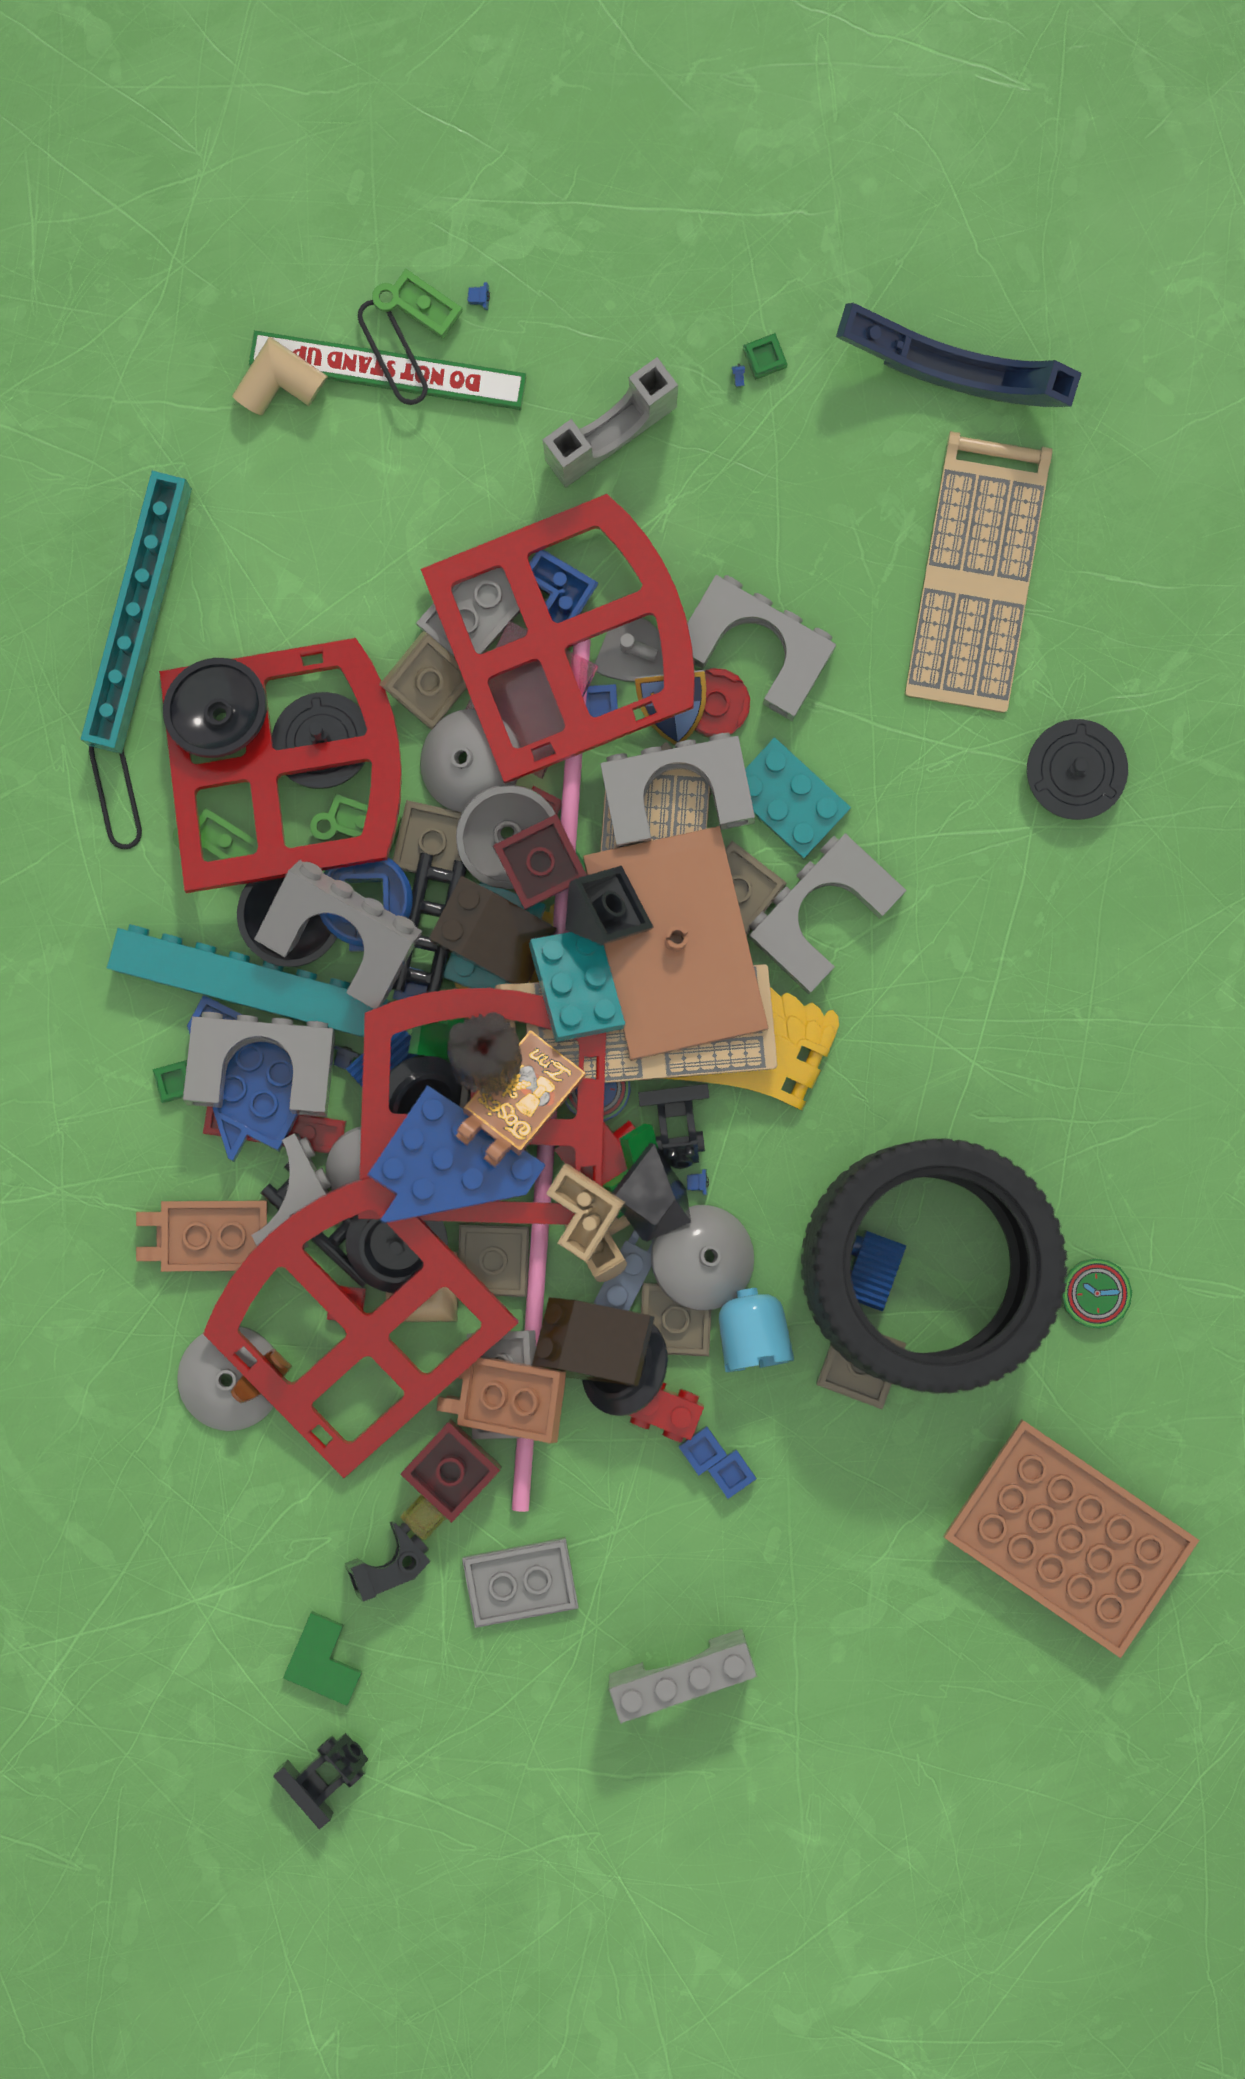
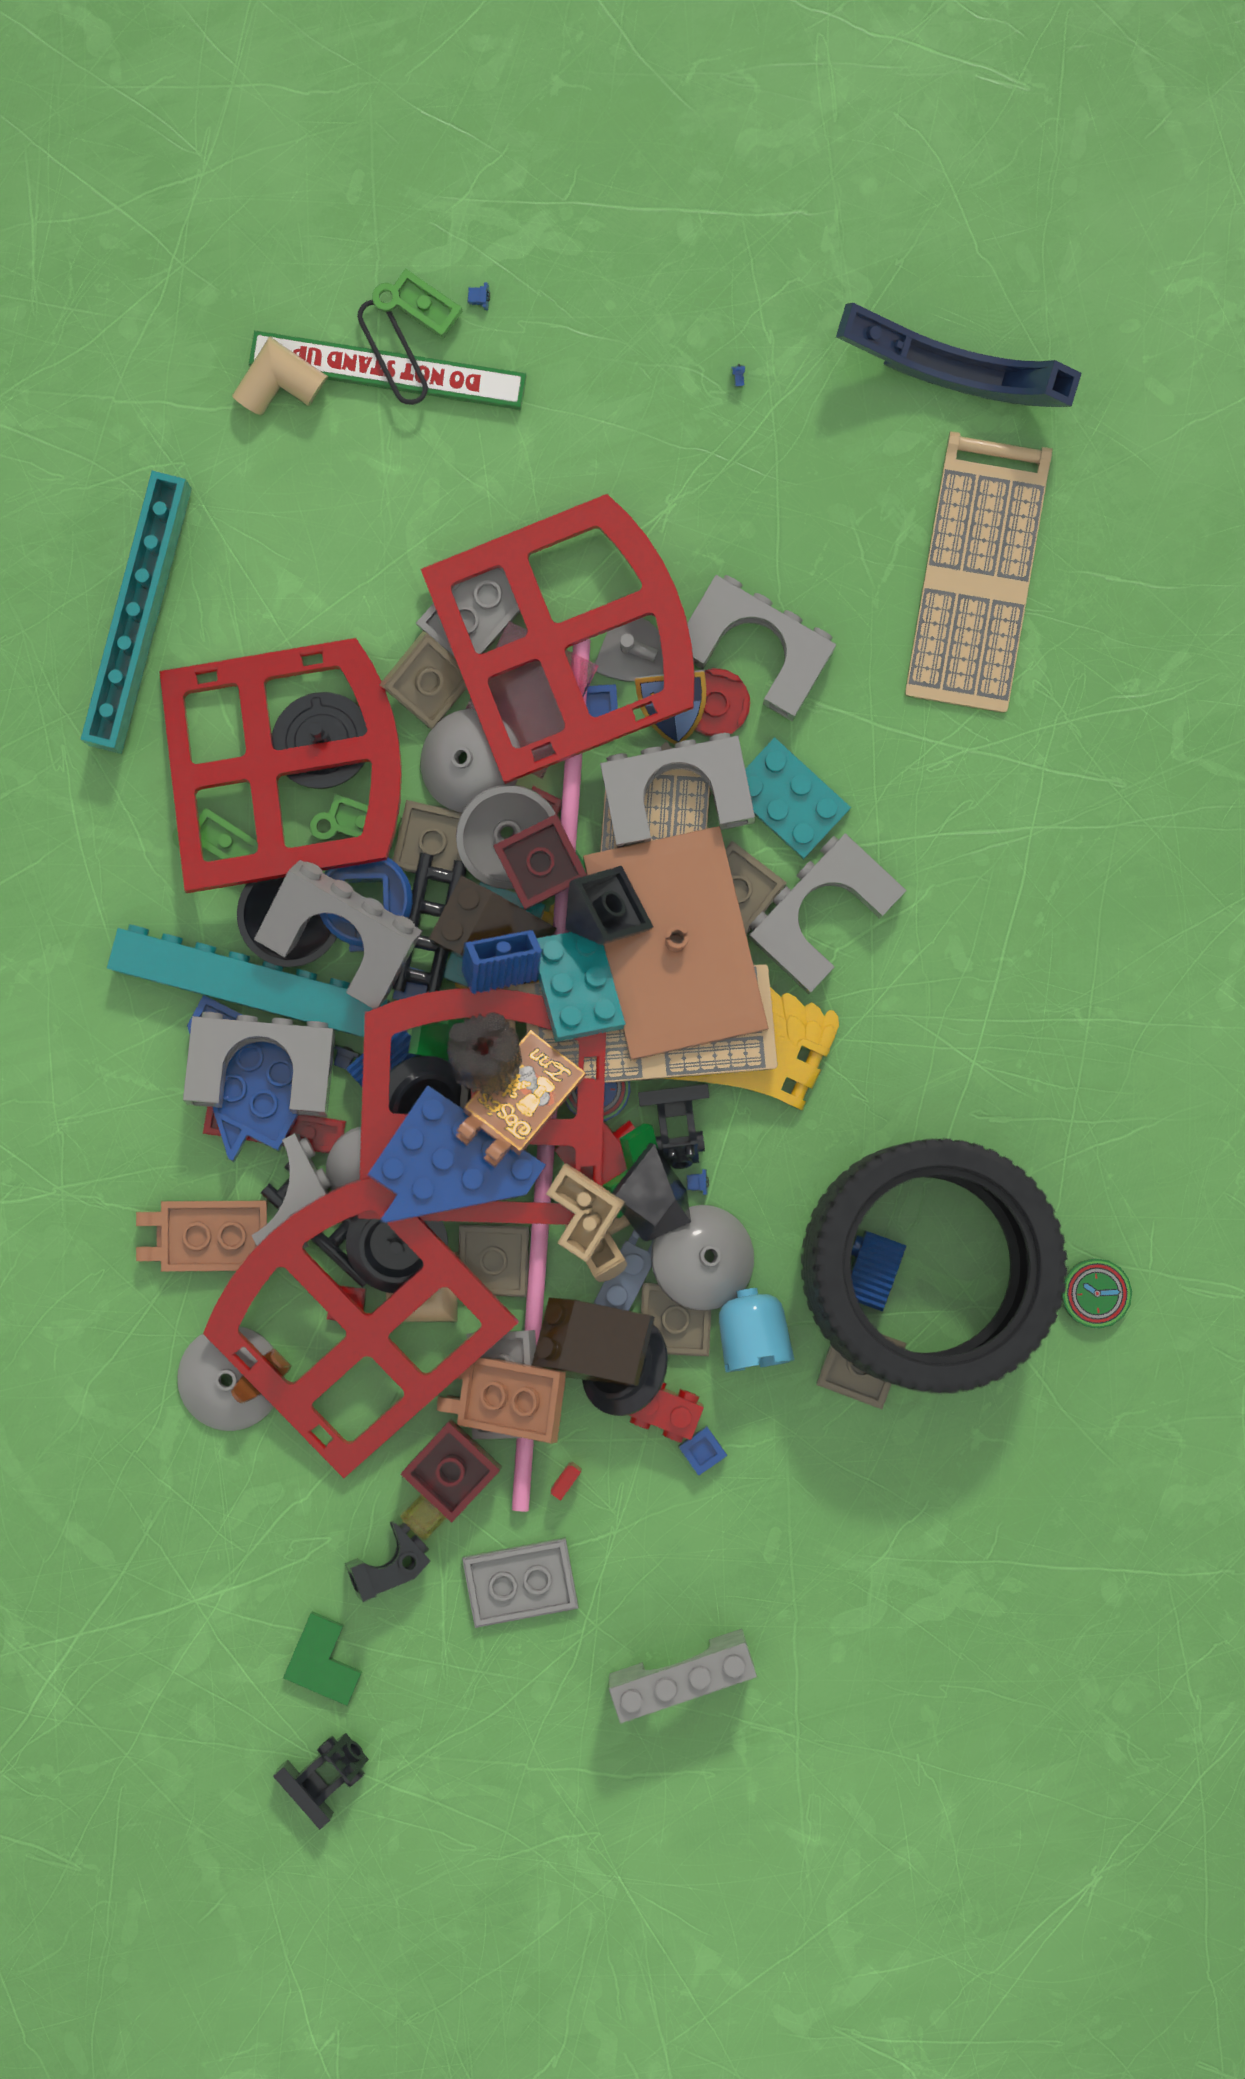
(103, 803): black piece -> none
(171, 1081): green tile -> none
(204, 693): black dish -> none
(501, 961): none -> blue brick
(565, 1480): none -> red tile
(566, 586): blue brick -> none
(648, 399): light grey arch -> none
(732, 1474): blue plate -> none
(765, 356): green tile -> none
(1071, 1538): nougat piece -> none
(1077, 769): black piece -> none

